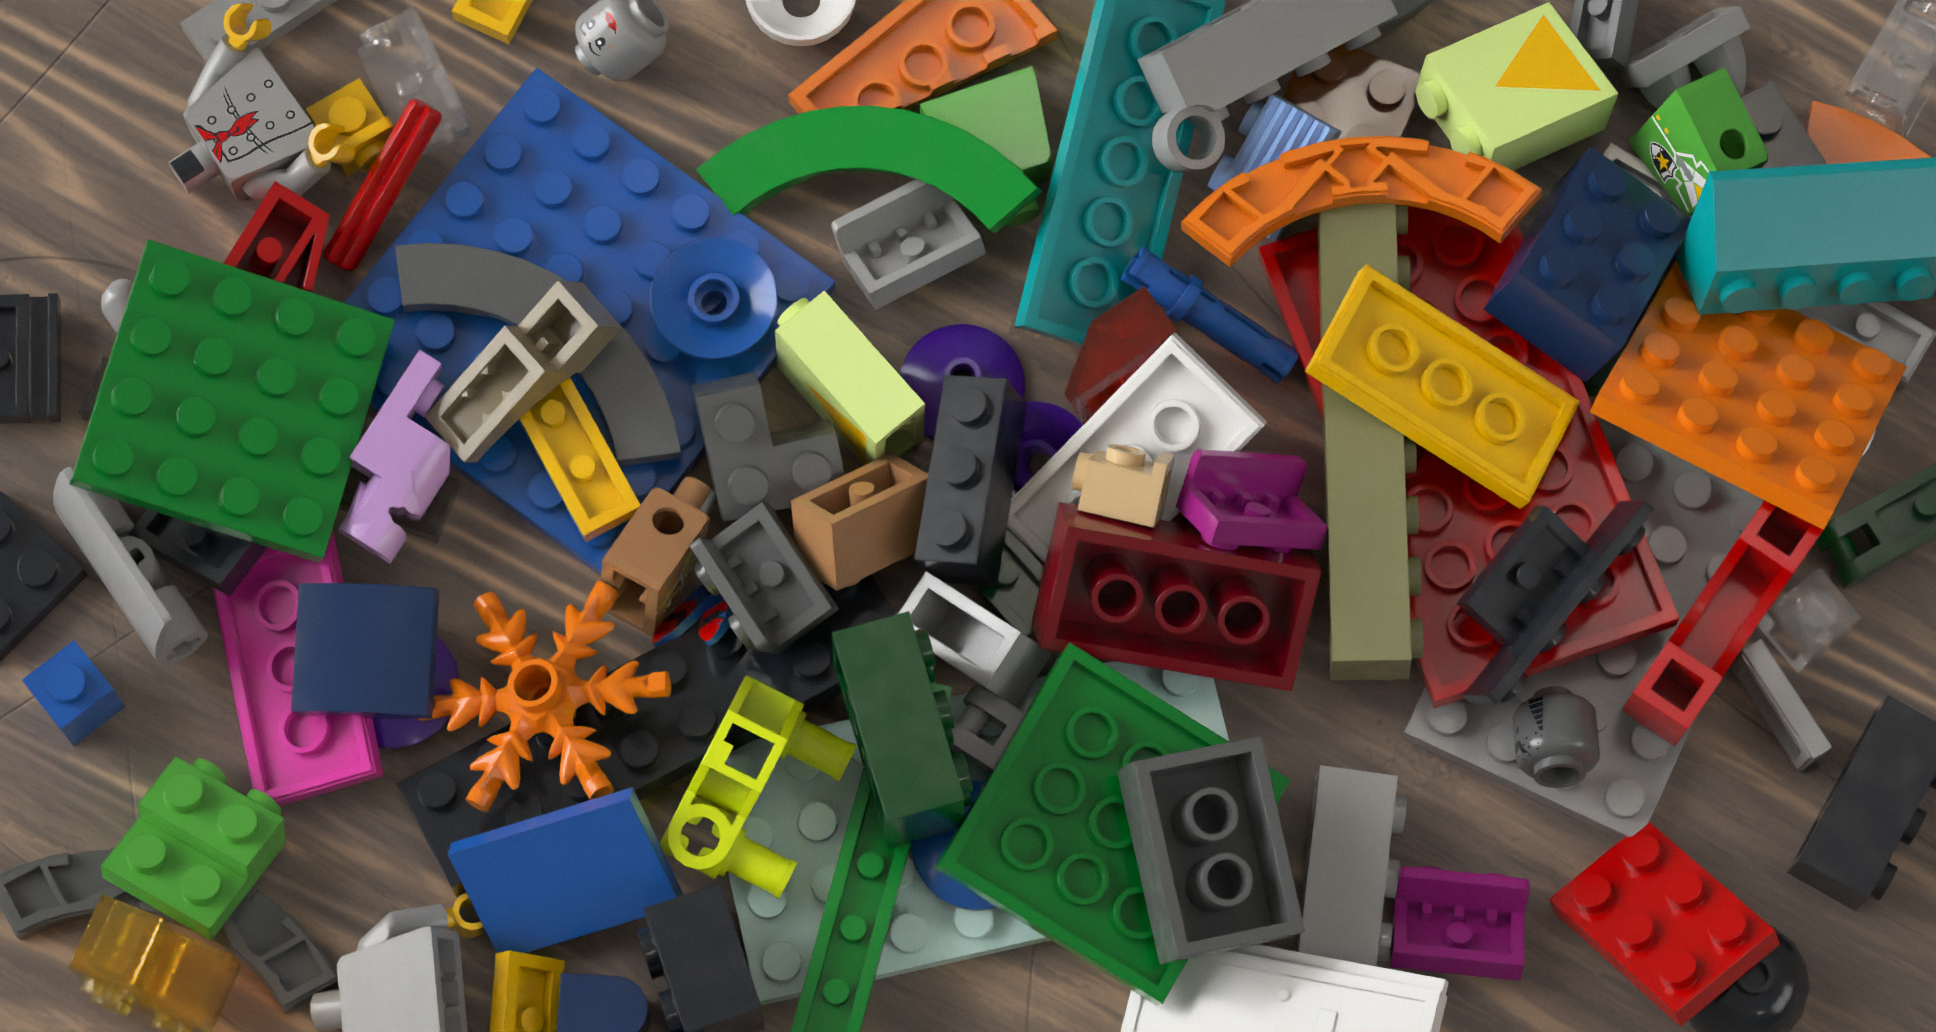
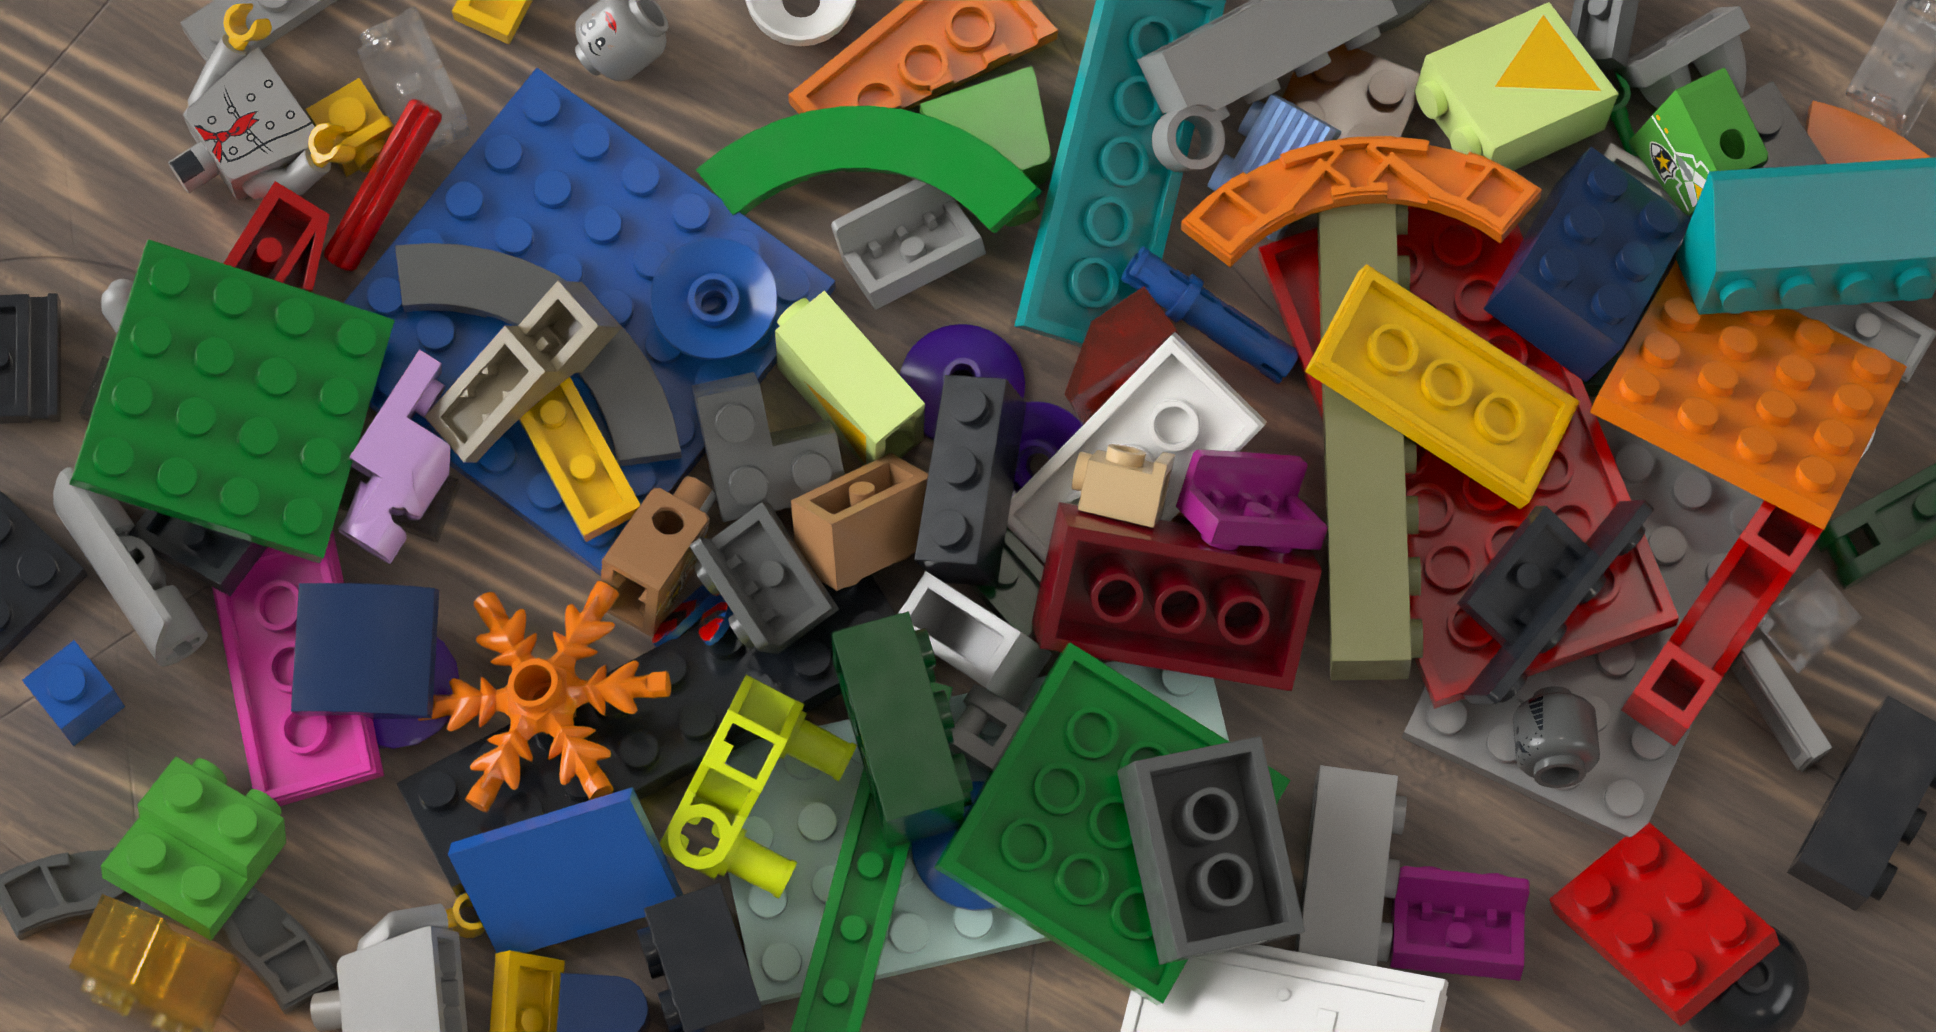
(1620, 114): none -> green hand

